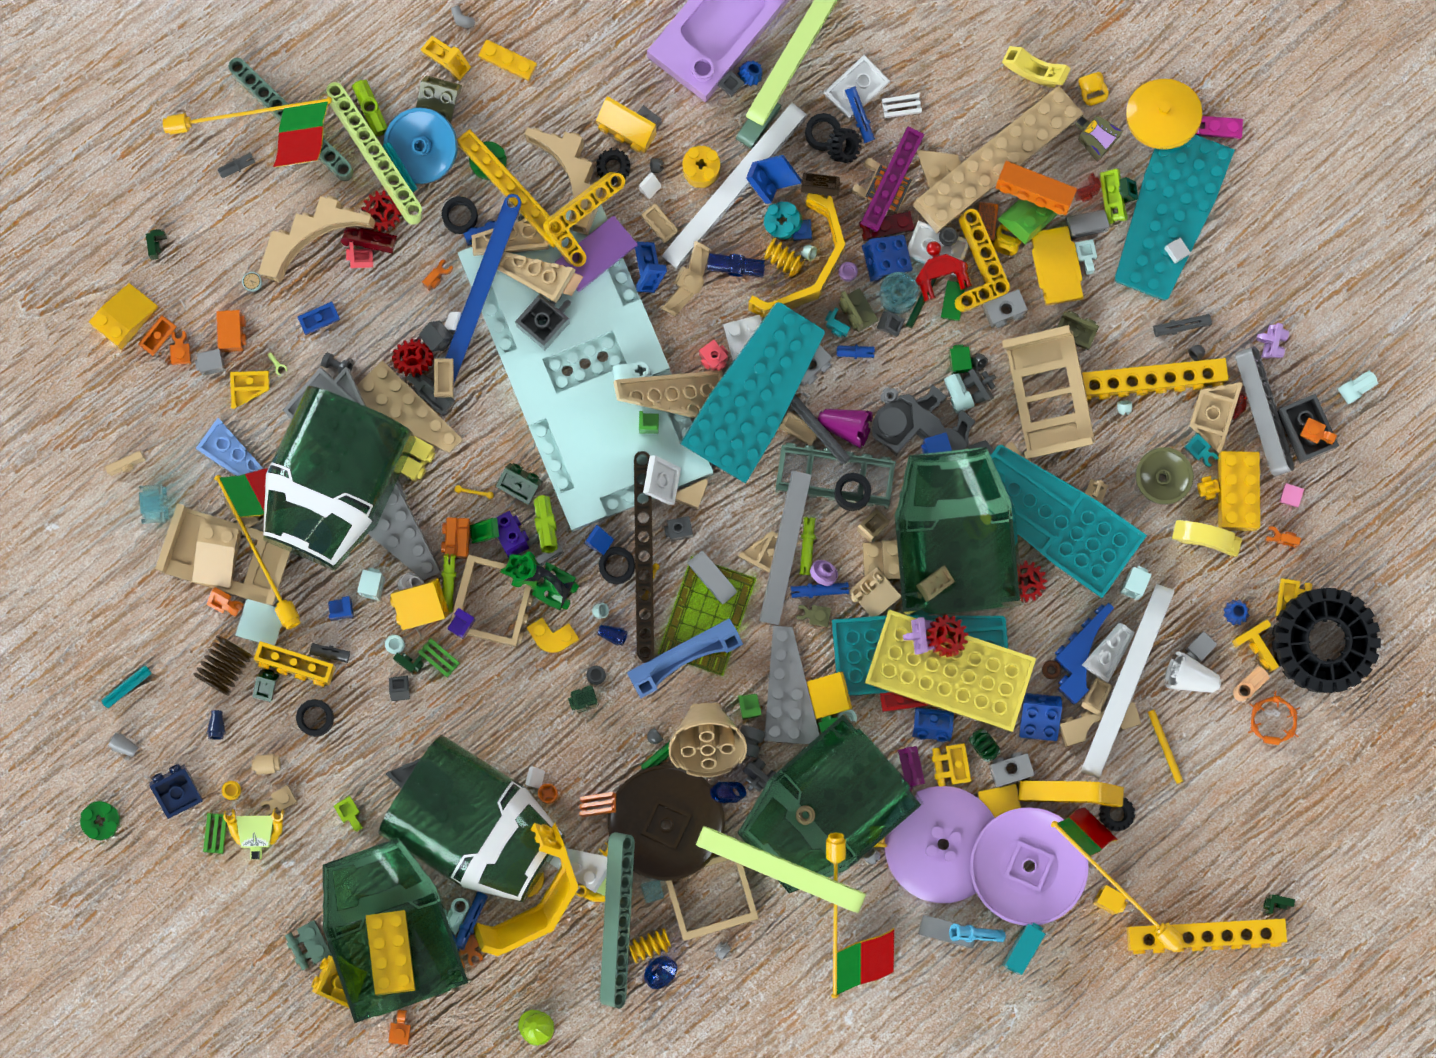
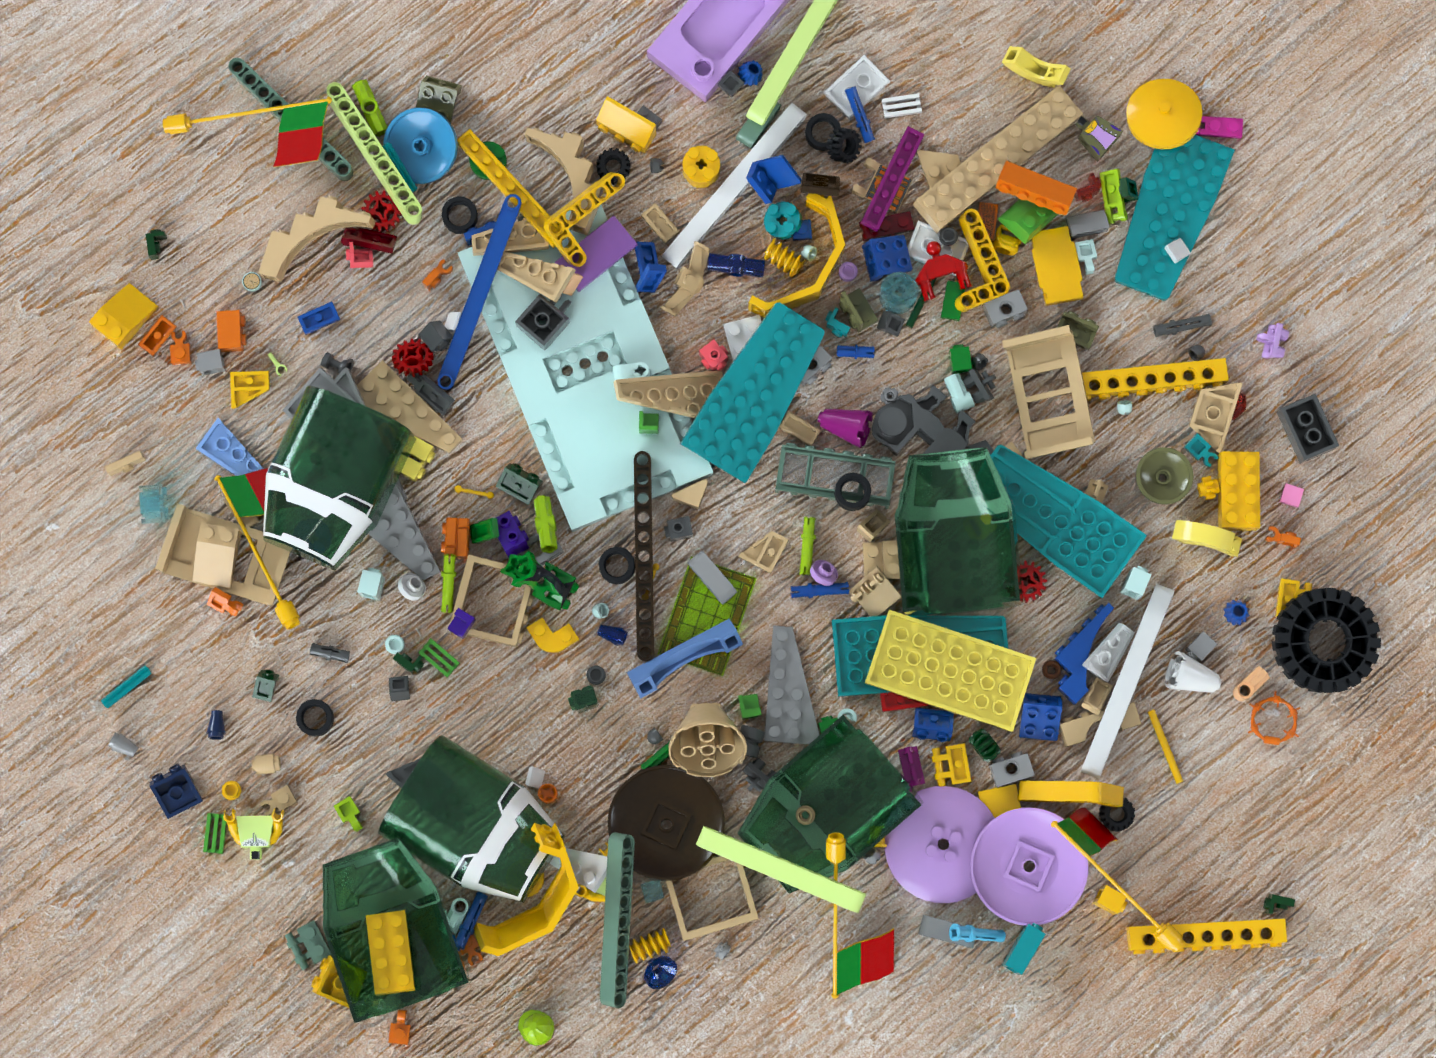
(104, 810): green plate -> none
(223, 668): dark brown piece -> none
(236, 165): dark grey axle -> none
(258, 623): light aqua slope -> none
(294, 663): yellow brick -> none
(341, 608): blue panel -> none
(419, 604): yellow panel -> none
(444, 377): tan tile -> none
(448, 57): yellow bracket -> none
(462, 20): light grey arm -> none
(507, 60): yellow plate -> none
(585, 813): orange tile -> none
(599, 540): blue slope -> none
(649, 186): white slope -> none
(662, 480): white plate -> none
(723, 792): clear blue piece -> none
(785, 547): light grey tile -> none
(818, 615): olive plate -> none
(819, 430): dark grey axle -> none
(829, 695): yellow tile -> none
(918, 635): lavender hips -> none
(935, 583): tan plate -> none
(936, 444): blue brick -> none
(942, 628): red gear -> none
(1090, 84): yellow piece -> none
(1258, 646): yellow bracket -> none
(1264, 411): light grey beam -> none
(1315, 431): orange plate -> none
(1354, 389): light aqua piece -> none

